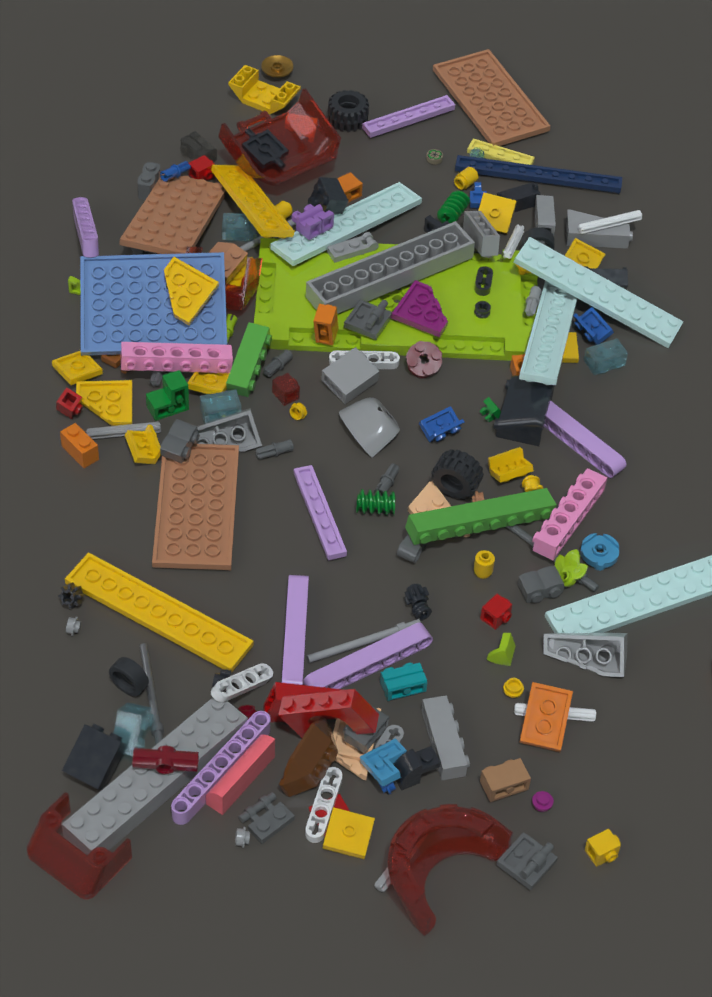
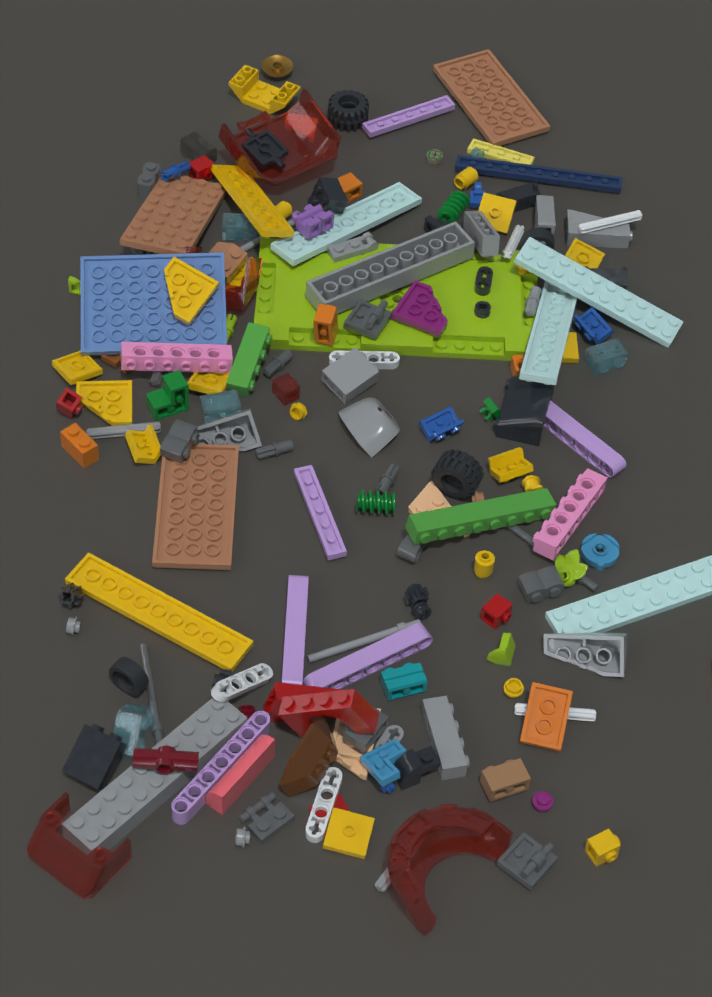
(85, 227): lavender beam -> none
(422, 349): plate -> none

